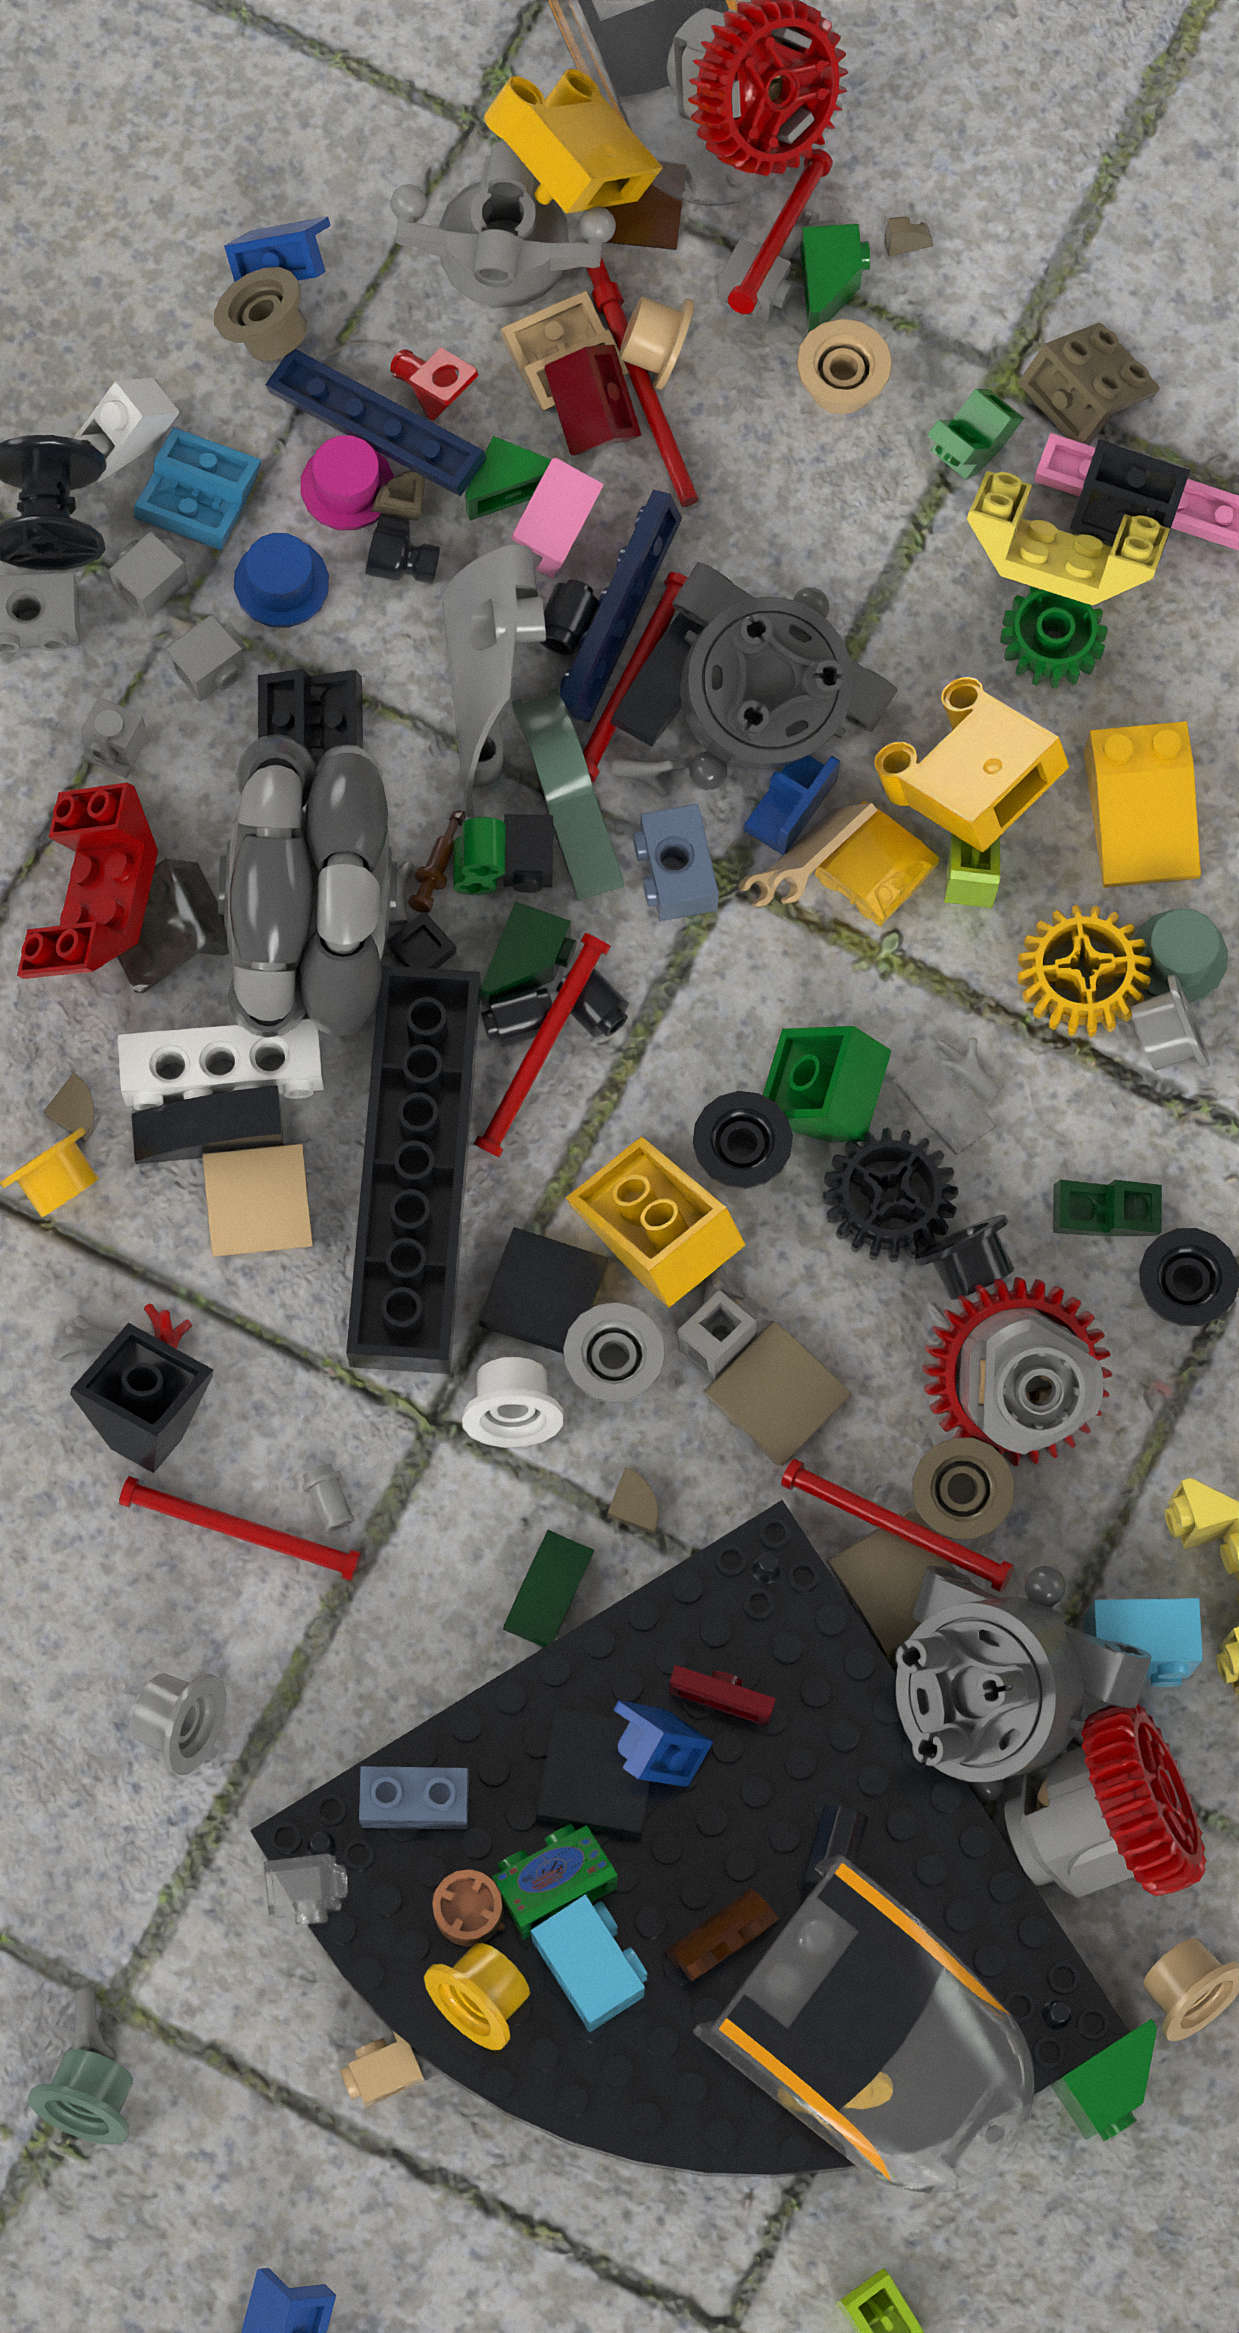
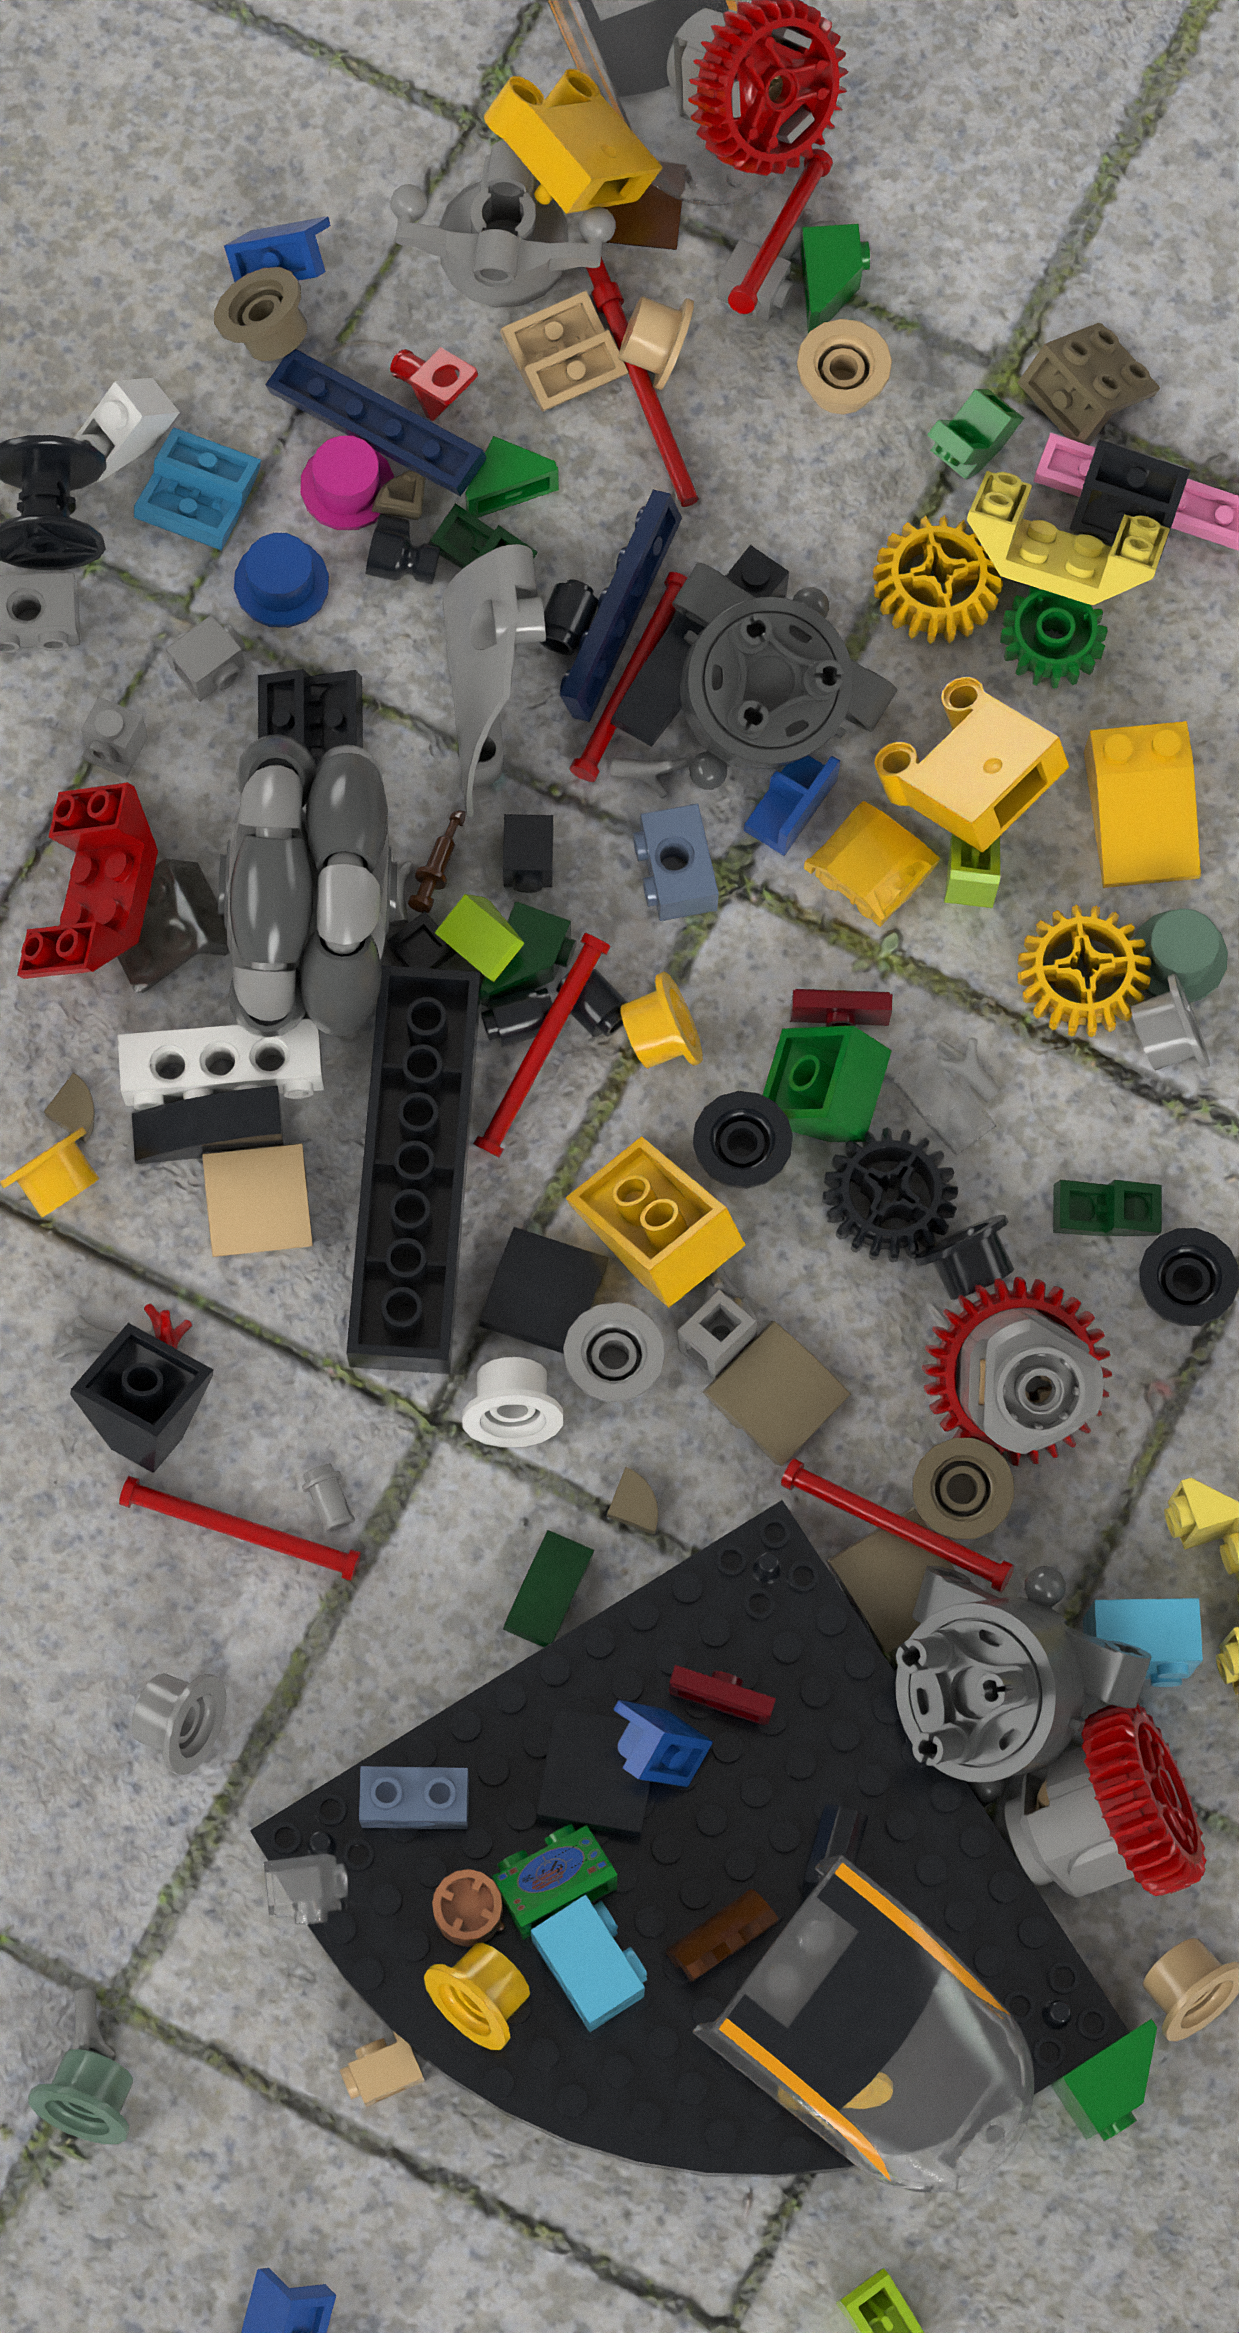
(149, 573): light grey brick -> none
(467, 538): none -> dark green slope
(479, 856): green axle -> none
(480, 935): none -> lime slope
(556, 514): bright pink panel -> none
(569, 795): sand green piece -> none
(592, 399): dark red panel -> none
(661, 1025): none -> yellow piece
(759, 575): none -> black brick
(808, 853): tan flag -> none
(841, 1007): none -> dark red plate
(902, 590): none -> yellow gear
(906, 237): dark tan tile -> none

